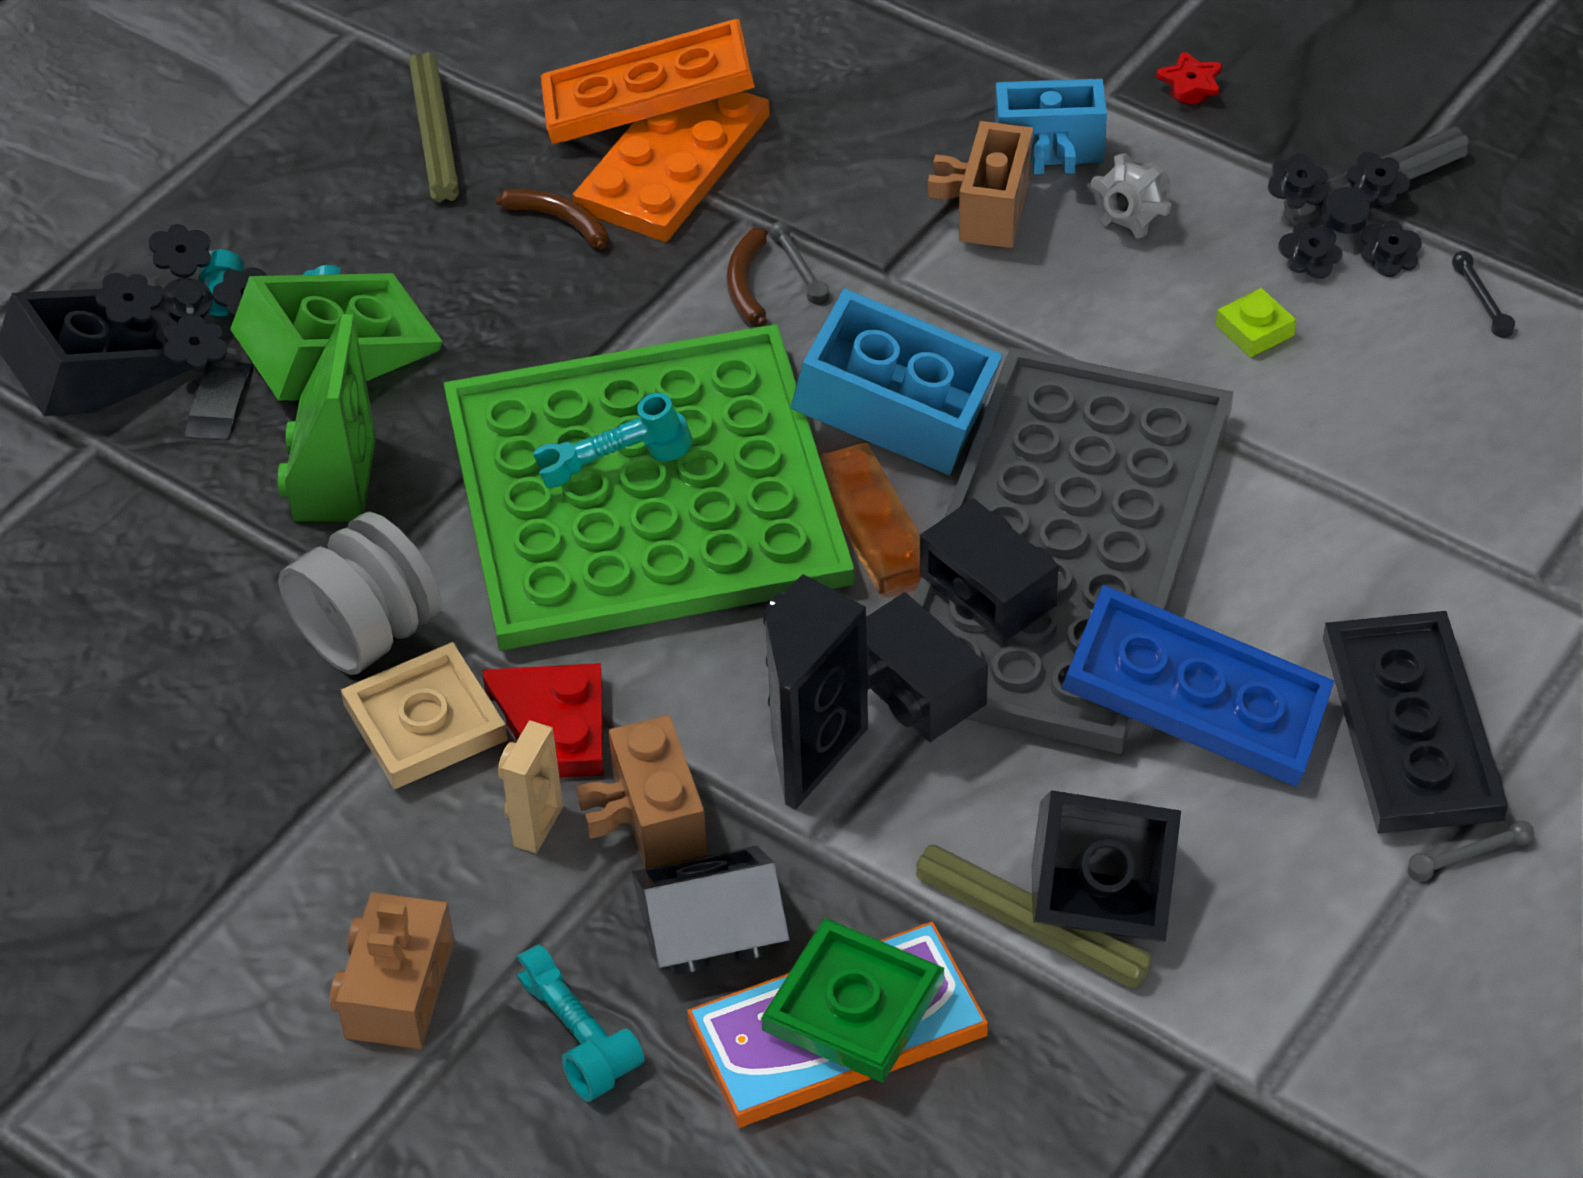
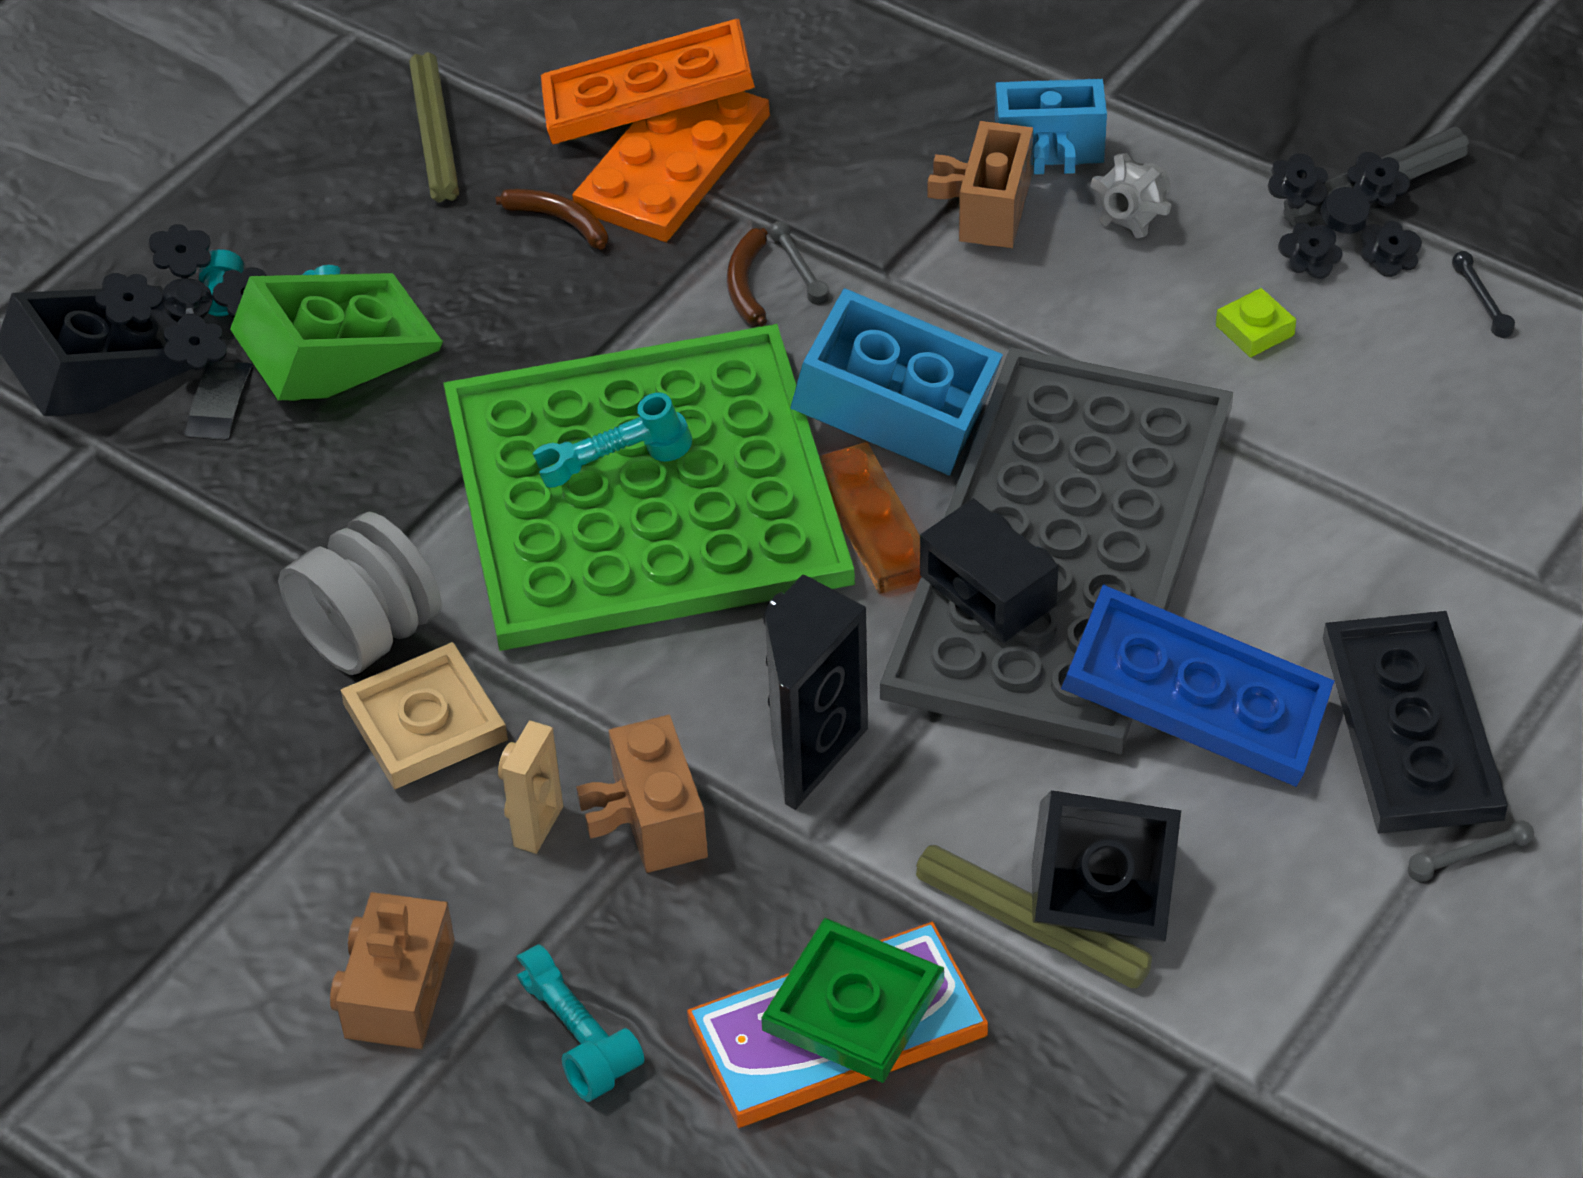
(331, 437): bright green slope -> none
(557, 697): red wing -> none
(711, 908): slope -> none
(922, 668): black brick -> none
(1190, 79): red plate -> none

